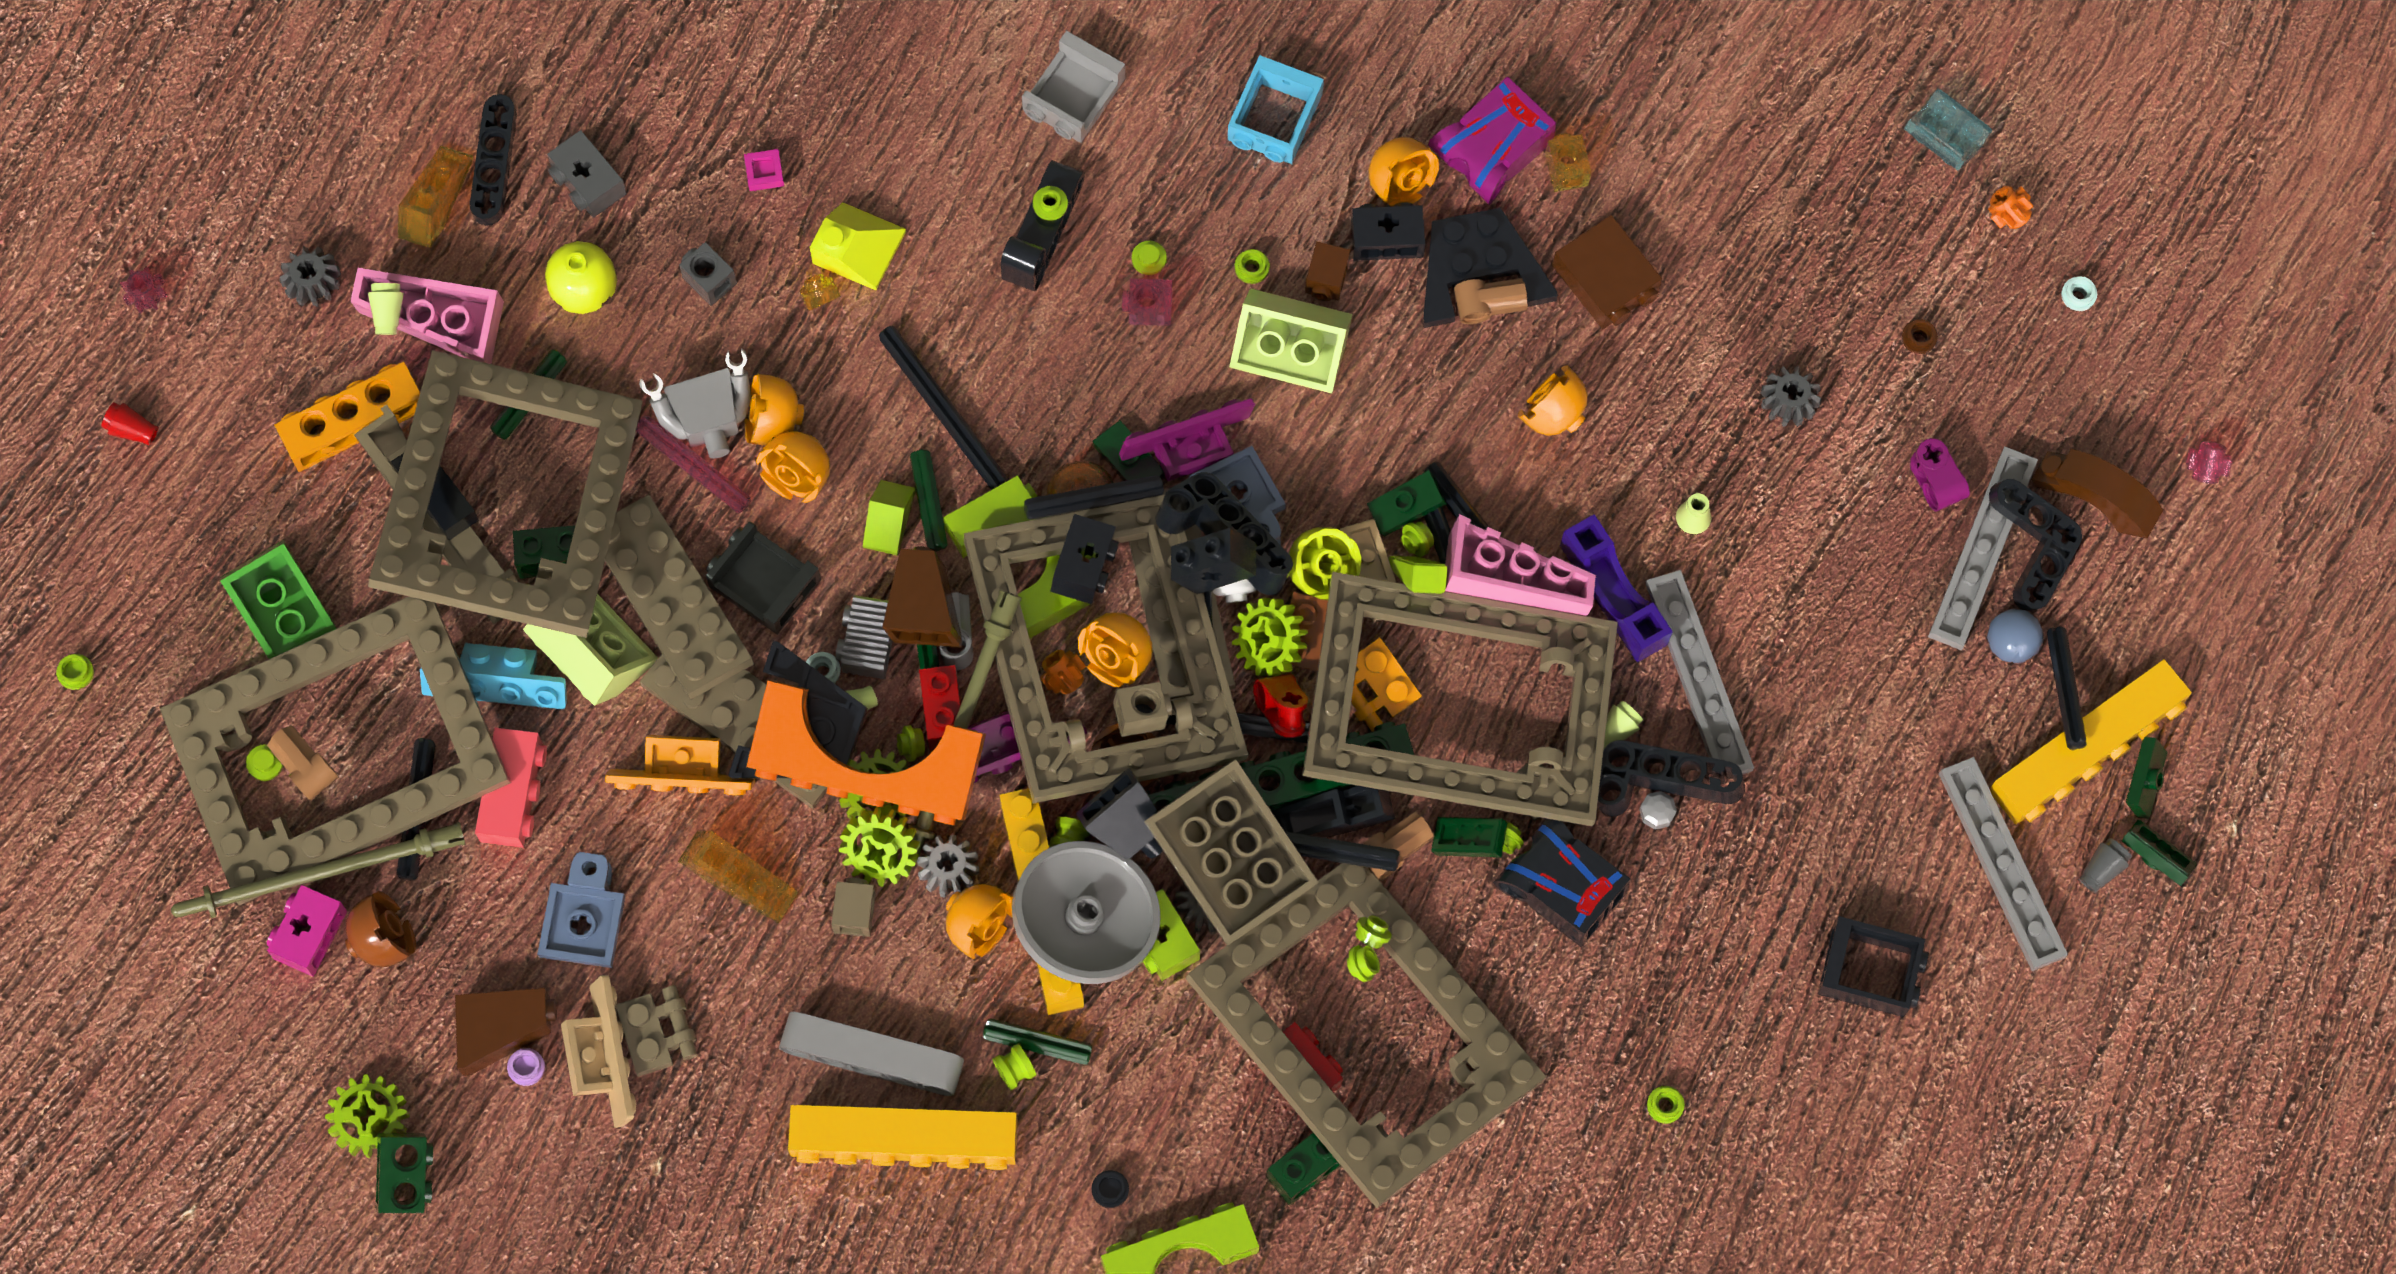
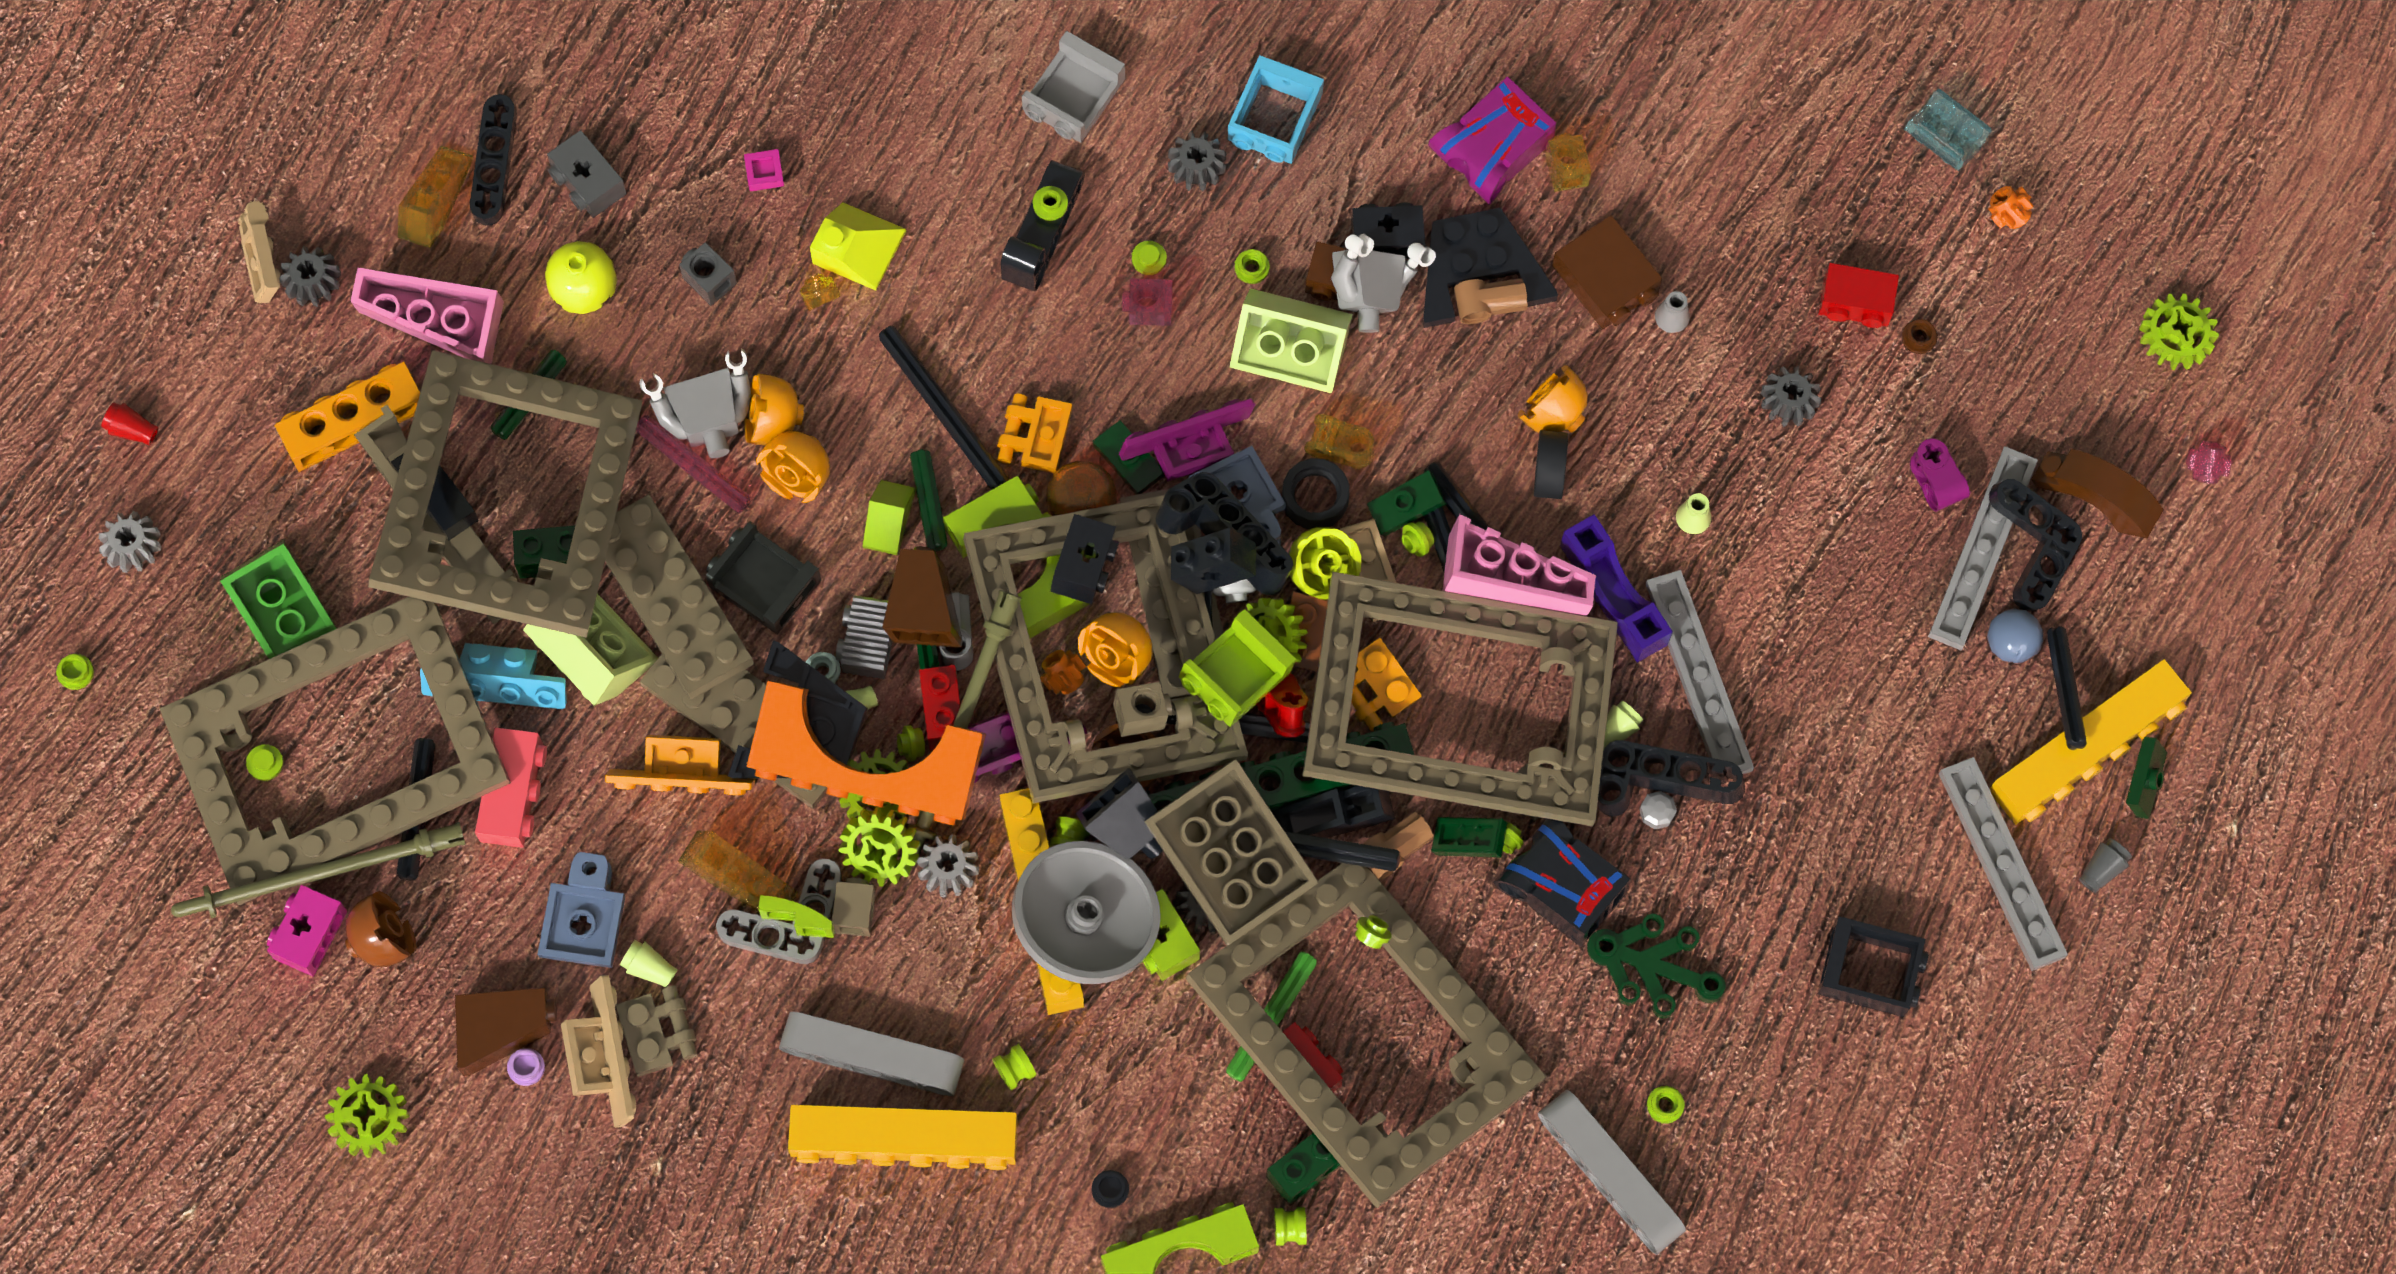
(136, 552): none -> light grey gear
(148, 298): clear pink gear -> none
(258, 252): none -> tan hinge
(306, 768): medium nougat piece -> none
(385, 307): yellowish green cone -> none
(392, 1173): dark green brick -> none
(647, 964): none -> yellowish green cone
(744, 919): none -> light grey beam
(807, 921): none -> lime slope
(977, 918): light orange cylinder -> none
(1037, 1041): dark green axle -> none
(1046, 433): none -> light orange plate
(1093, 497): black axle -> none
(1209, 158): none -> dark grey gear
(1237, 669): none -> lime panel
(1276, 1008): none -> bright green axle
(1290, 1226): none -> lime wheel
(1322, 468): none -> black tyre
(1337, 442): none -> clear yellow piece
(1363, 963): lime plate -> none
(1374, 280): none -> light grey torso
(1402, 170): light orange cylinder -> none
(1420, 574): lime slope -> none
(1551, 464): none -> black tyre
(1611, 1172): none -> light grey beam
(1650, 964): none -> dark green plant
(1673, 313): none -> light grey cone
(1858, 295): none -> red brick
(2082, 285): light aqua plate -> none
(2159, 853): dark green plate -> none
(2186, 319): none -> lime gear

